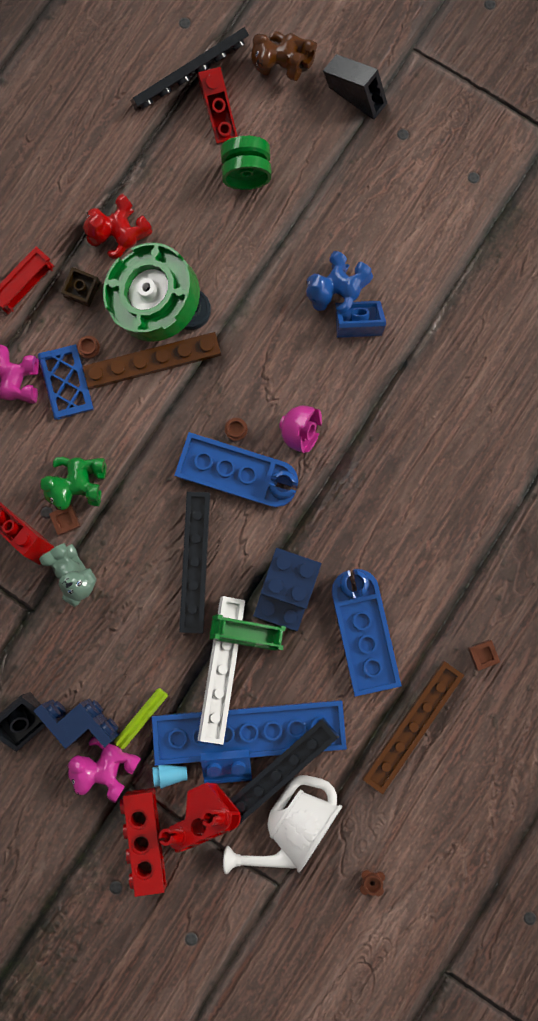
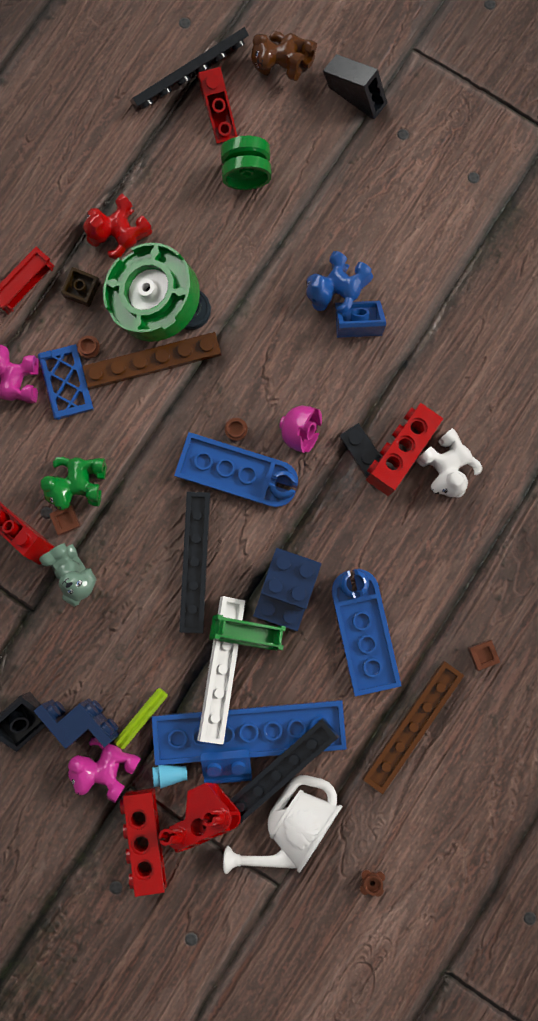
(360, 448): none -> black plate
(426, 423): none -> red brick
(450, 480): none -> white animal

